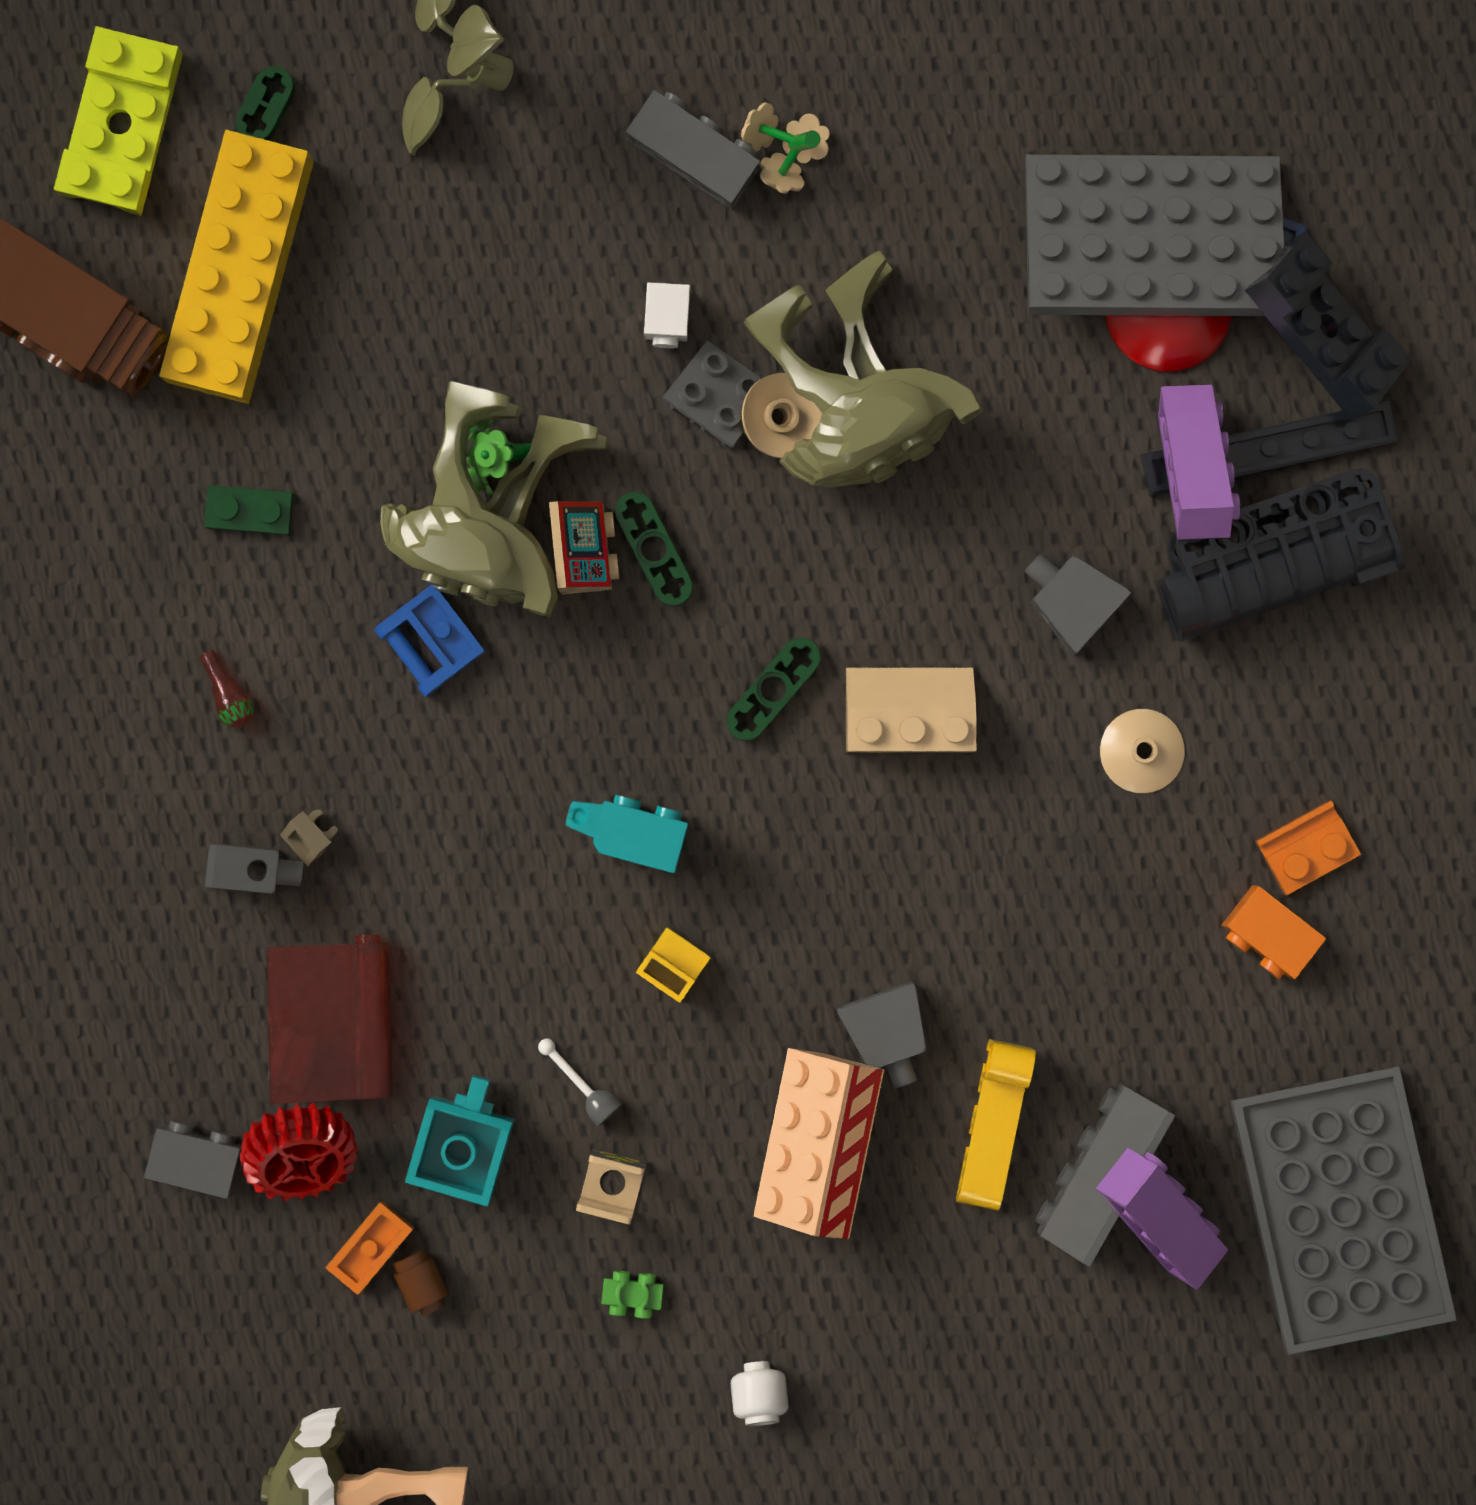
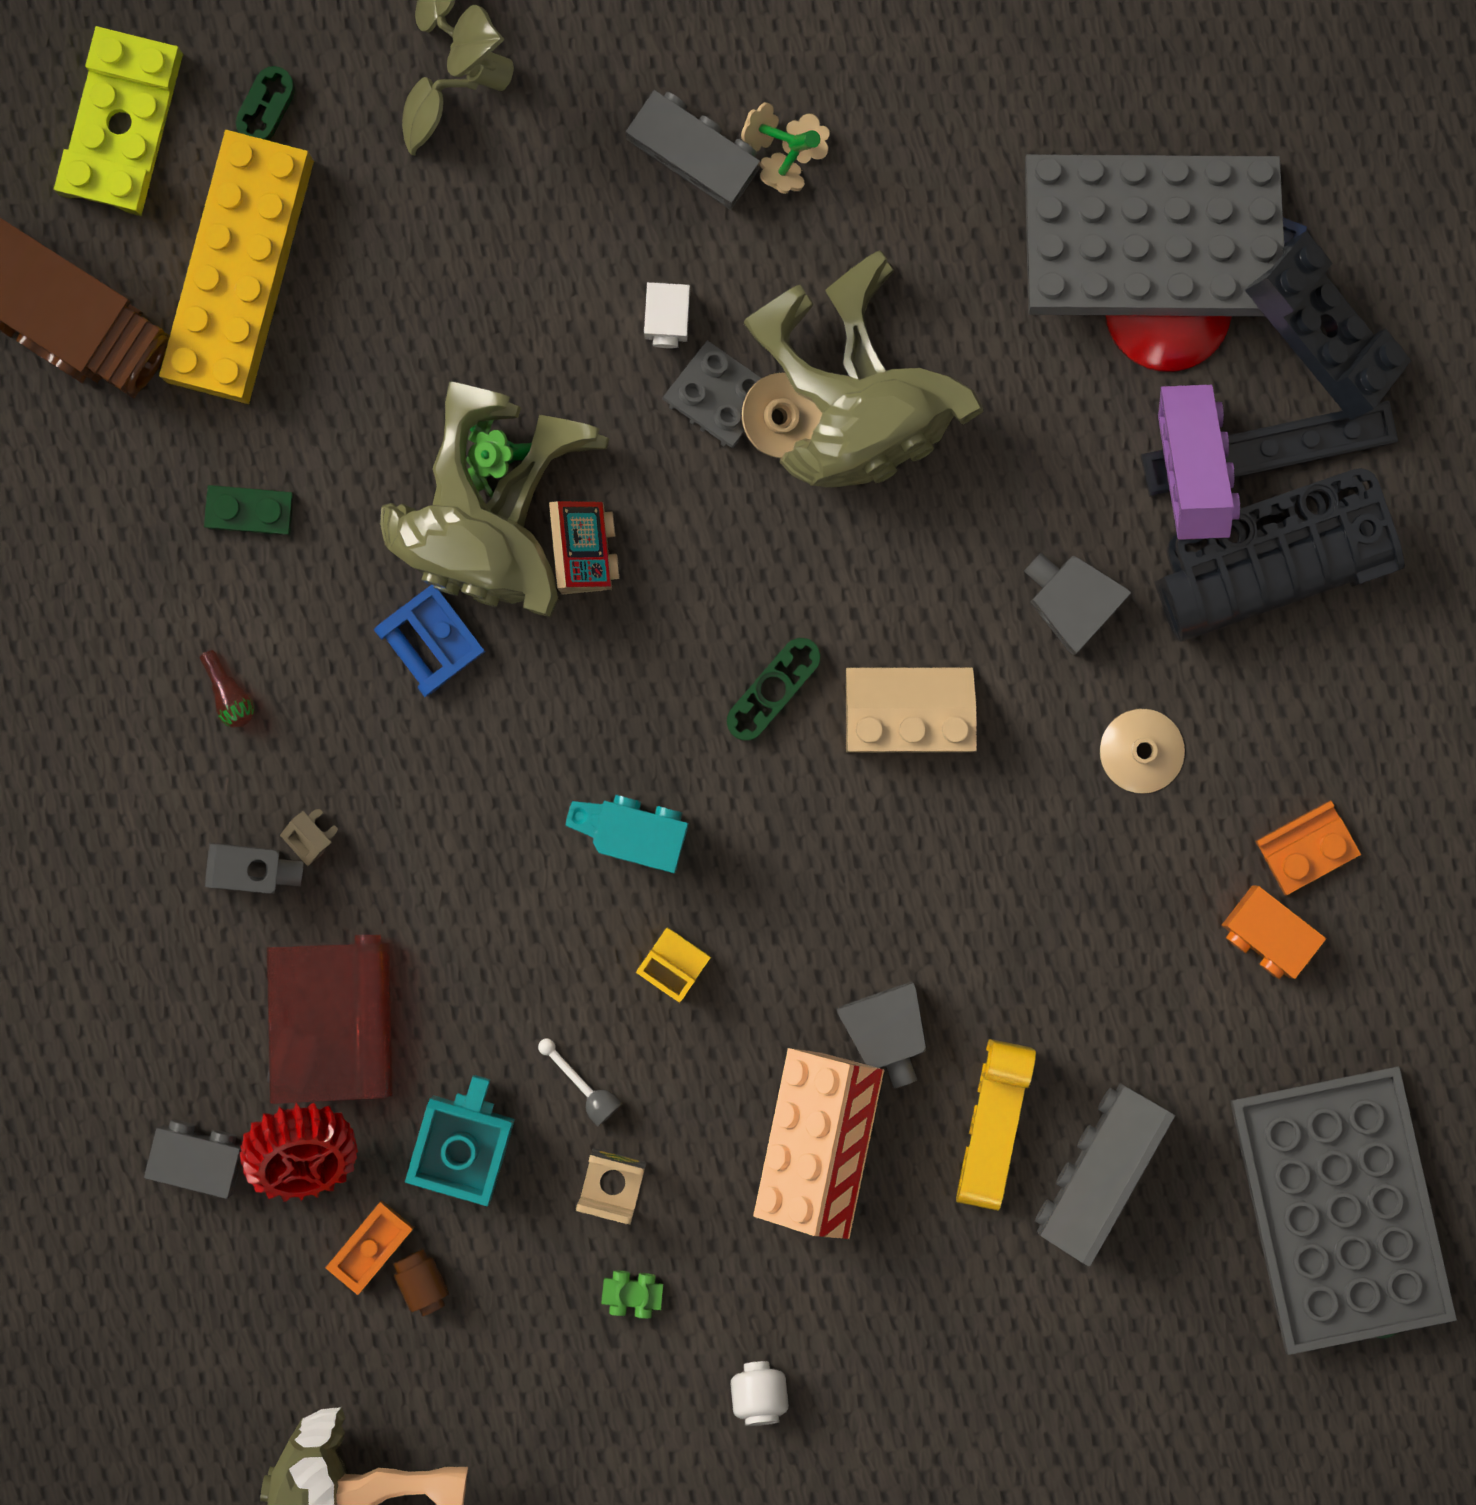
(649, 515): dark green beam -> none
(1163, 1217): medium lavender brick -> none

